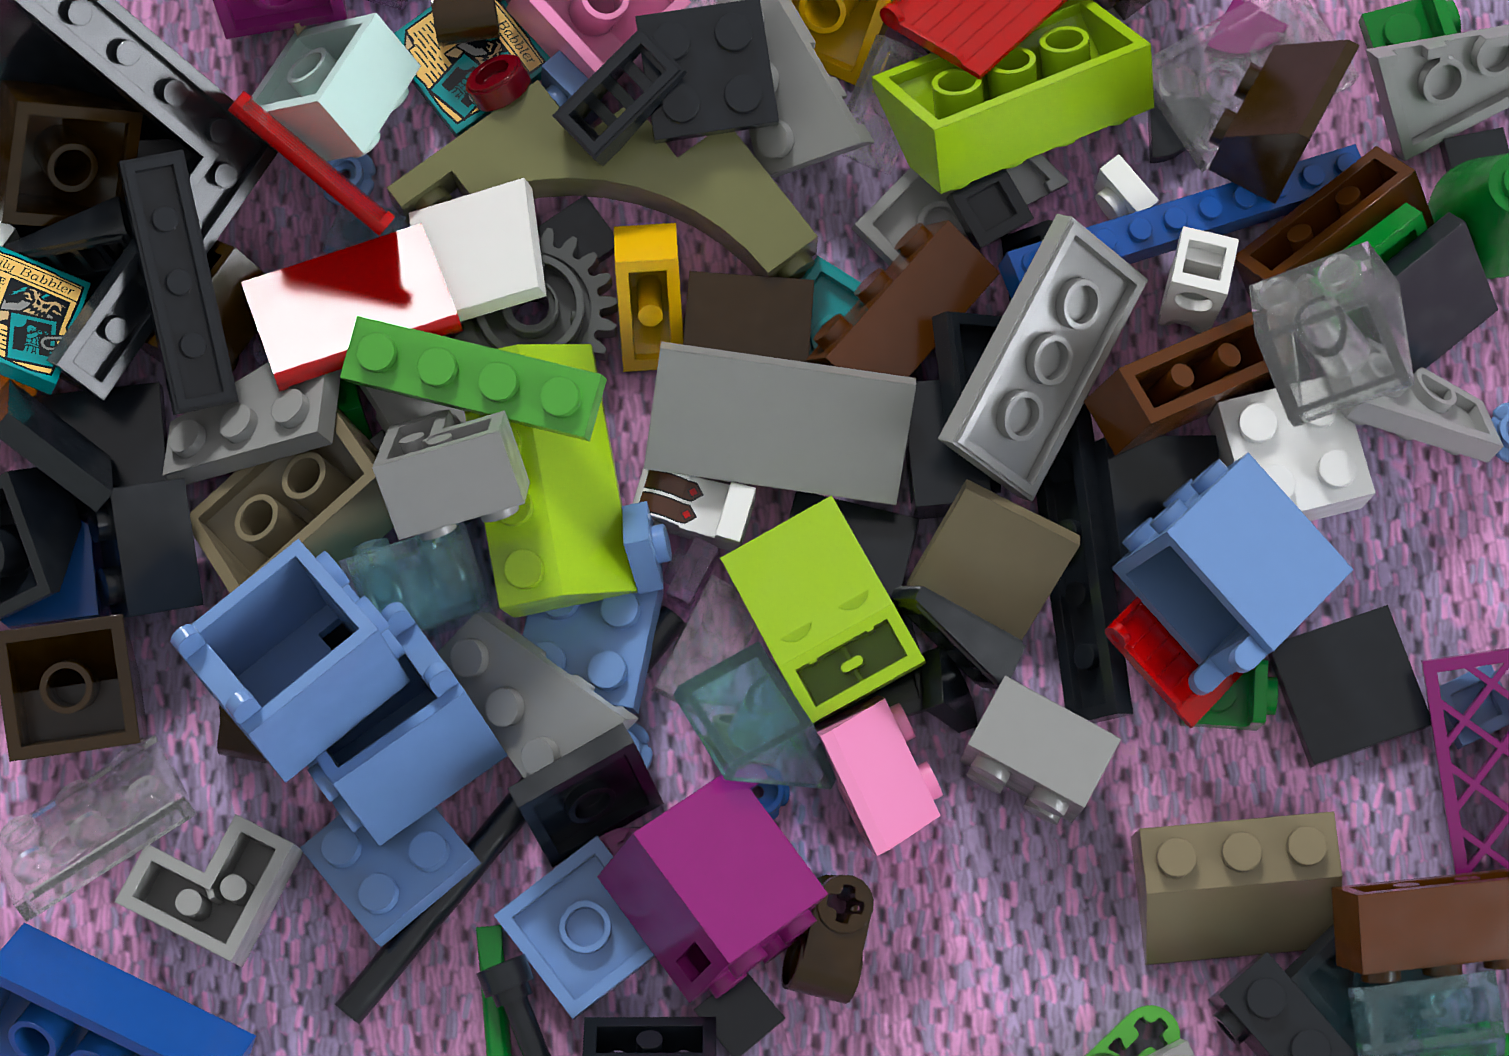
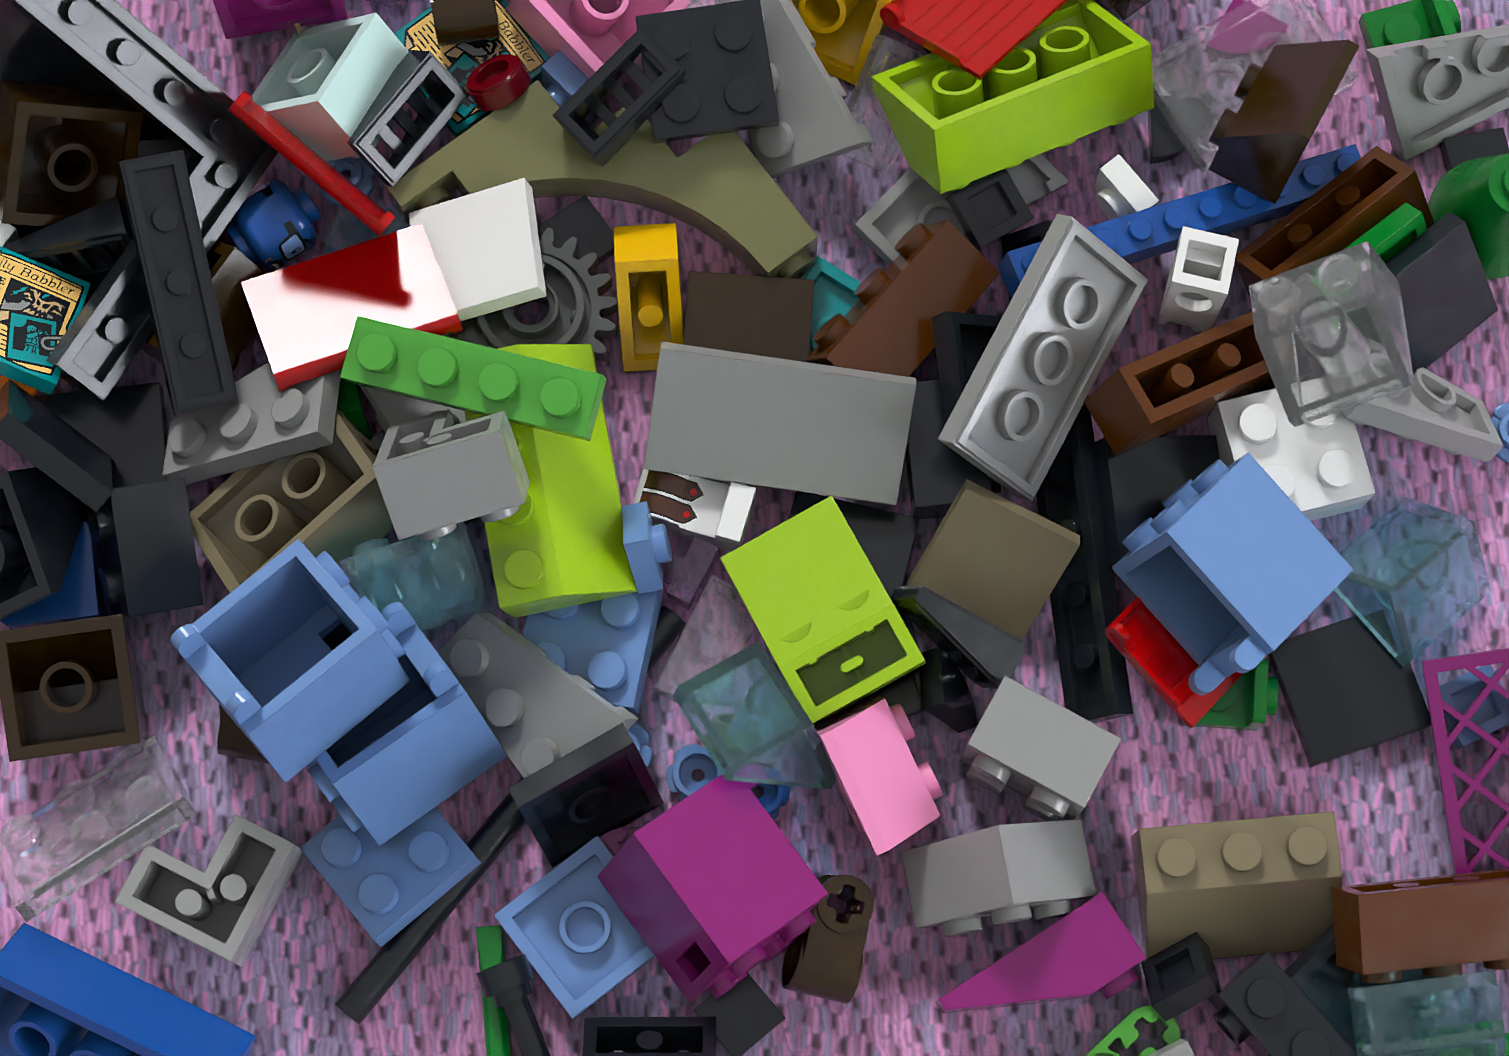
(274, 225): none -> blue head
(444, 99): none -> black slope
(686, 762): none -> medium blue plate
(999, 875): none -> light grey brick
(1063, 962): none -> magenta slope
(1180, 976): none -> black tile
(1414, 576): none -> clear light blue slope

